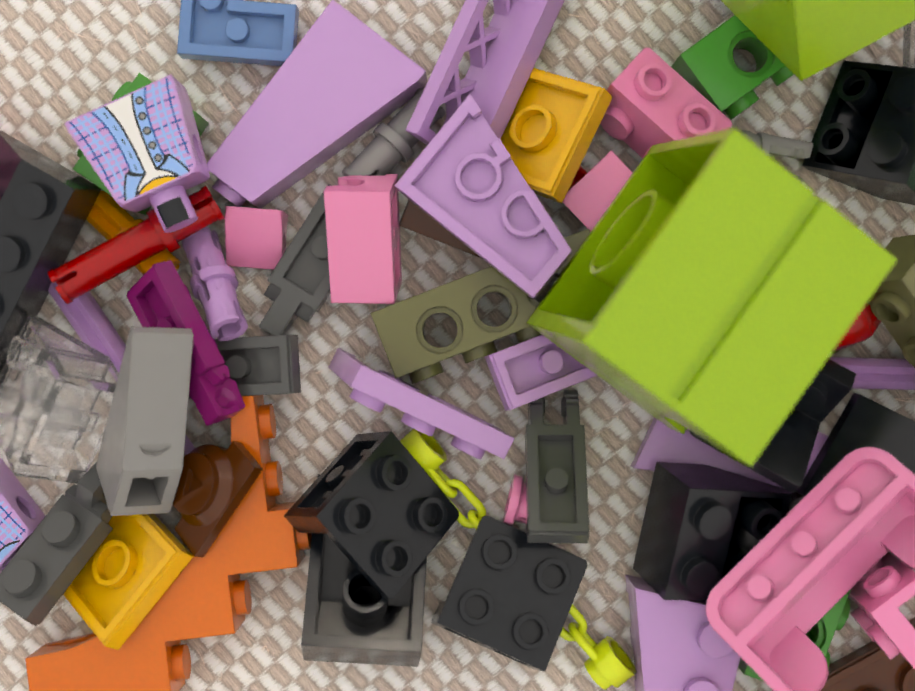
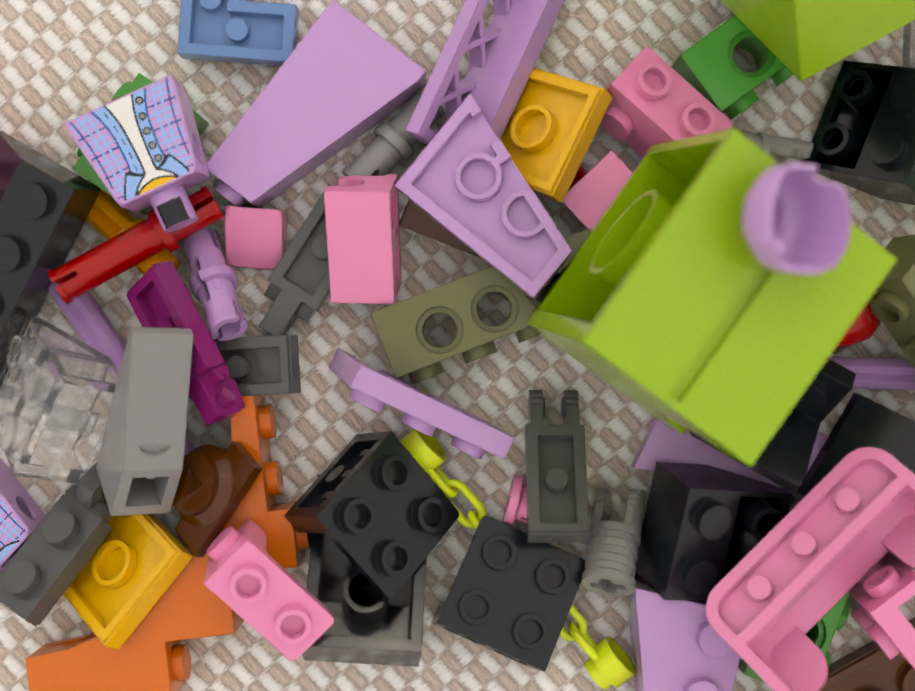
(264, 591): none -> bright pink bracket
(533, 371): lavender hinge -> none
(613, 545): none -> light grey hinge
(796, 220): none -> lavender hair

